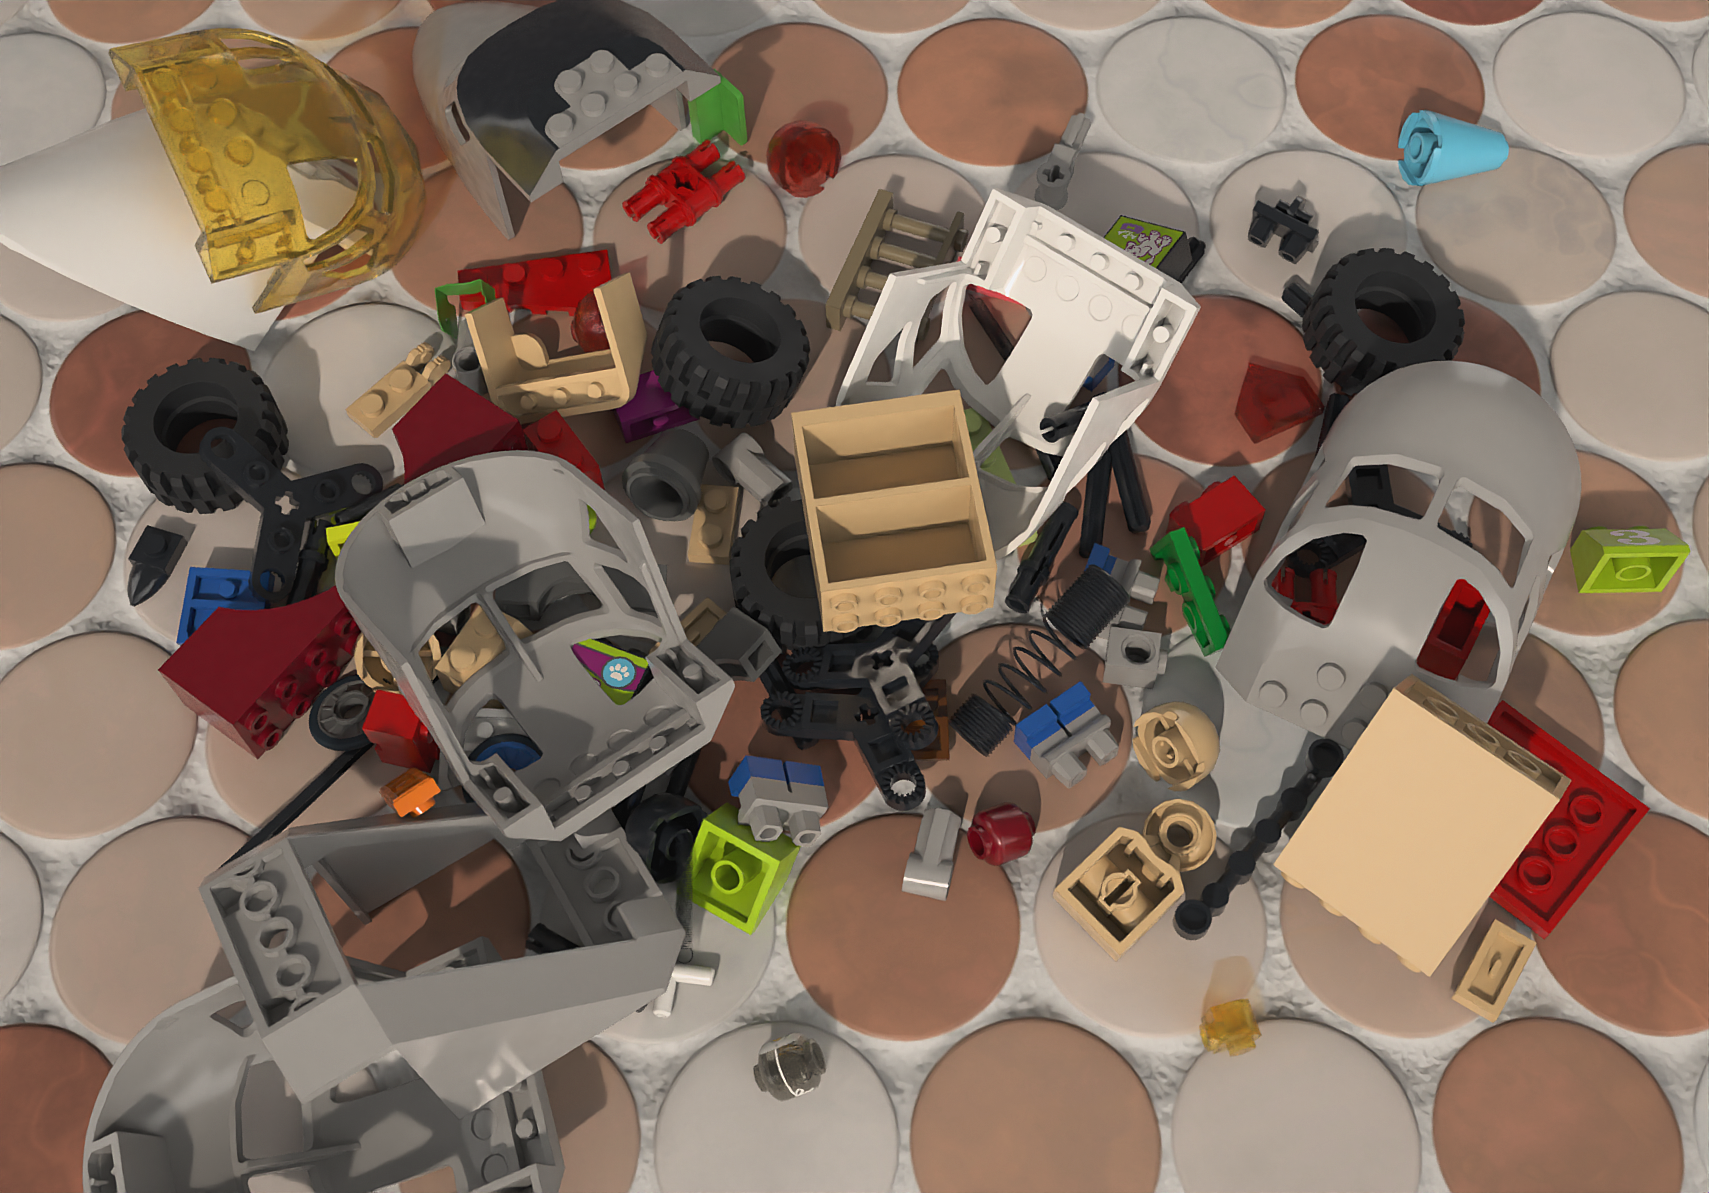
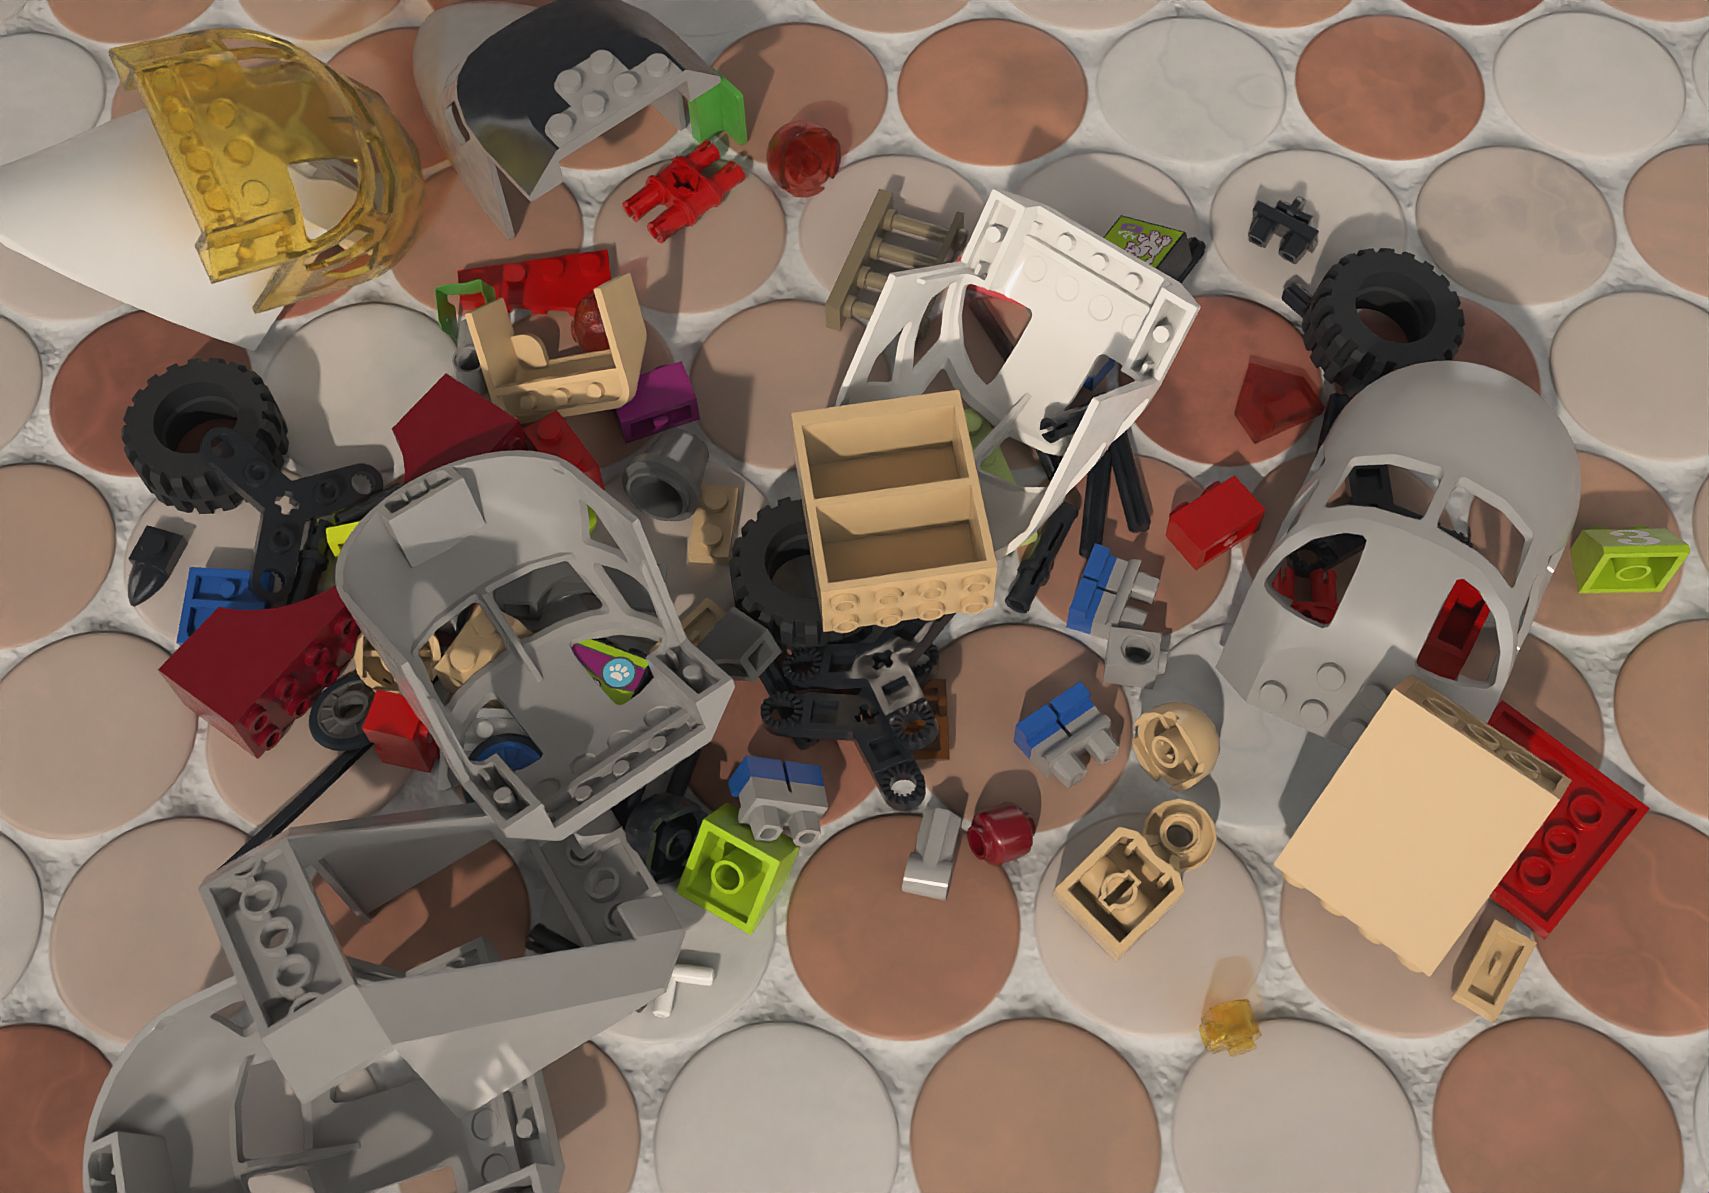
(398, 390): tan hinge -> none
(410, 793): orange plate -> none
(685, 852): black piece -> none
(718, 385): black tyre -> none
(745, 463): light grey piece -> none
(789, 1066): clear smoke head -> none
(1058, 170): light grey connector -> none
(1078, 616): black piece -> none
(1195, 916): black bar -> none
(1197, 590): green wing -> none
(1447, 148): medium azure cone -> none

